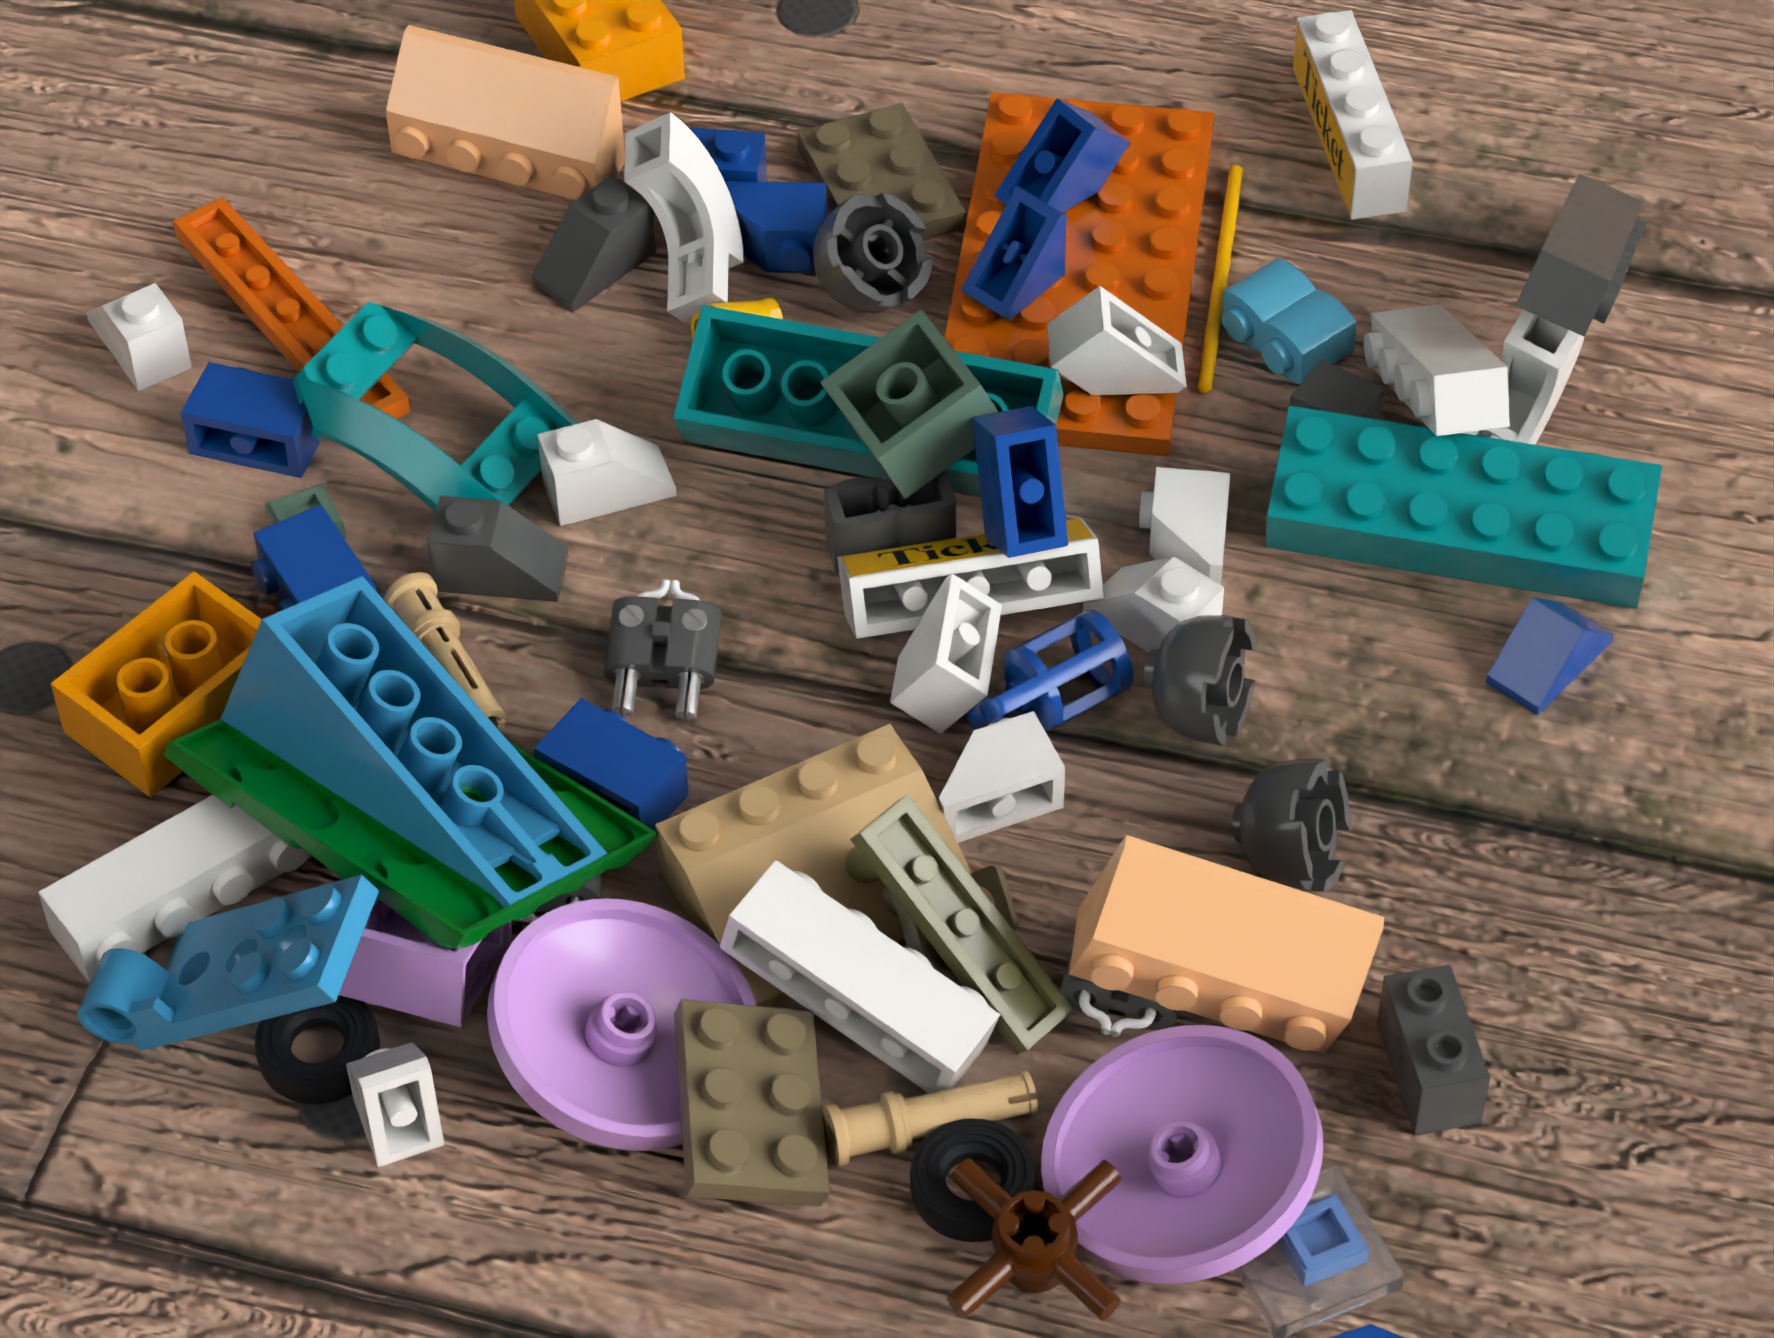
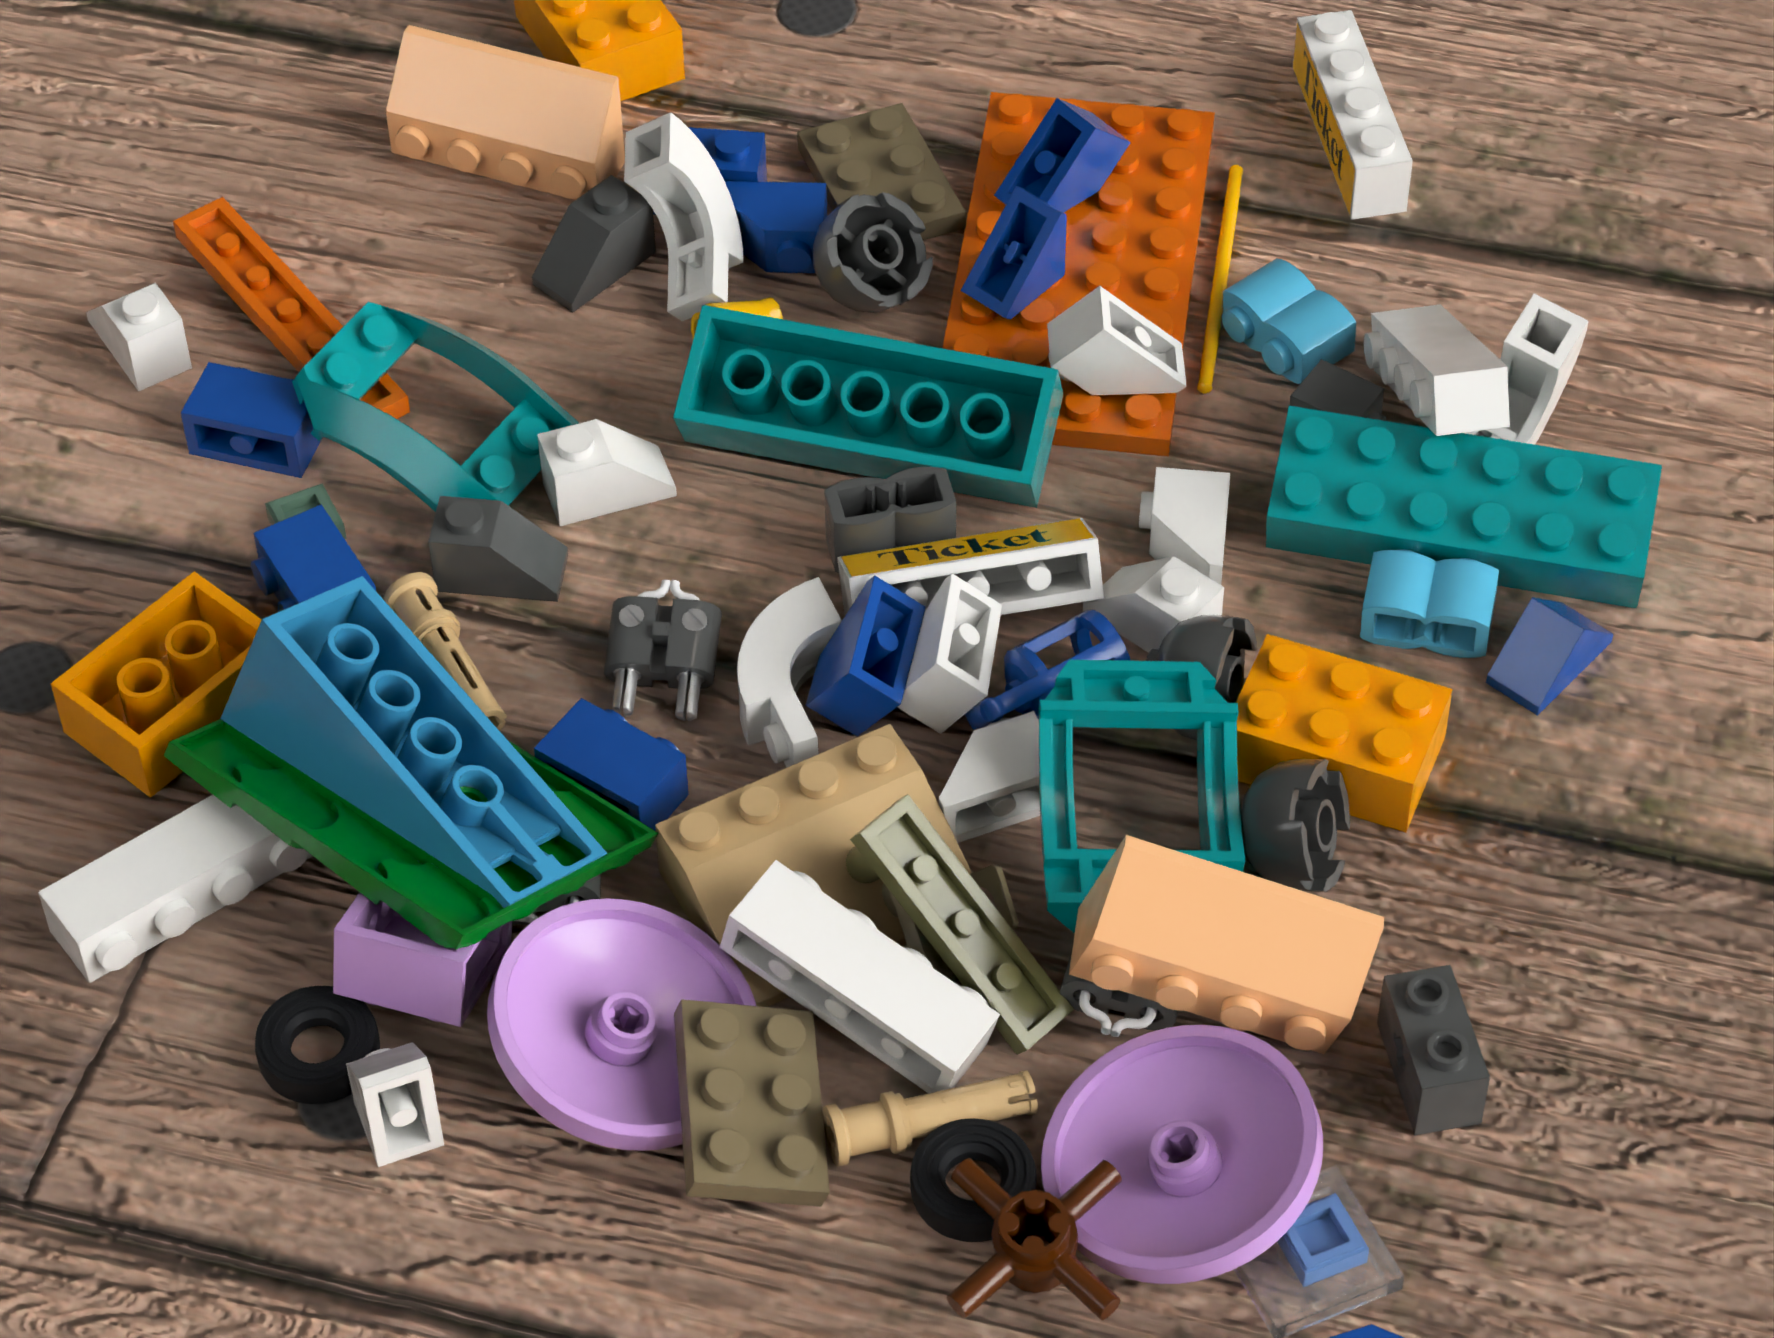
(232, 968): dark azure hinge -> none
(775, 662): none -> white arch
(867, 658): none -> blue slope
(910, 402): sand green brick -> none
(1020, 481): blue brick -> none
(1132, 697): none -> teal wedge
(1359, 716): none -> light orange brick
(1429, 603): none -> medium azure brick
(1584, 257): dark grey brick -> none

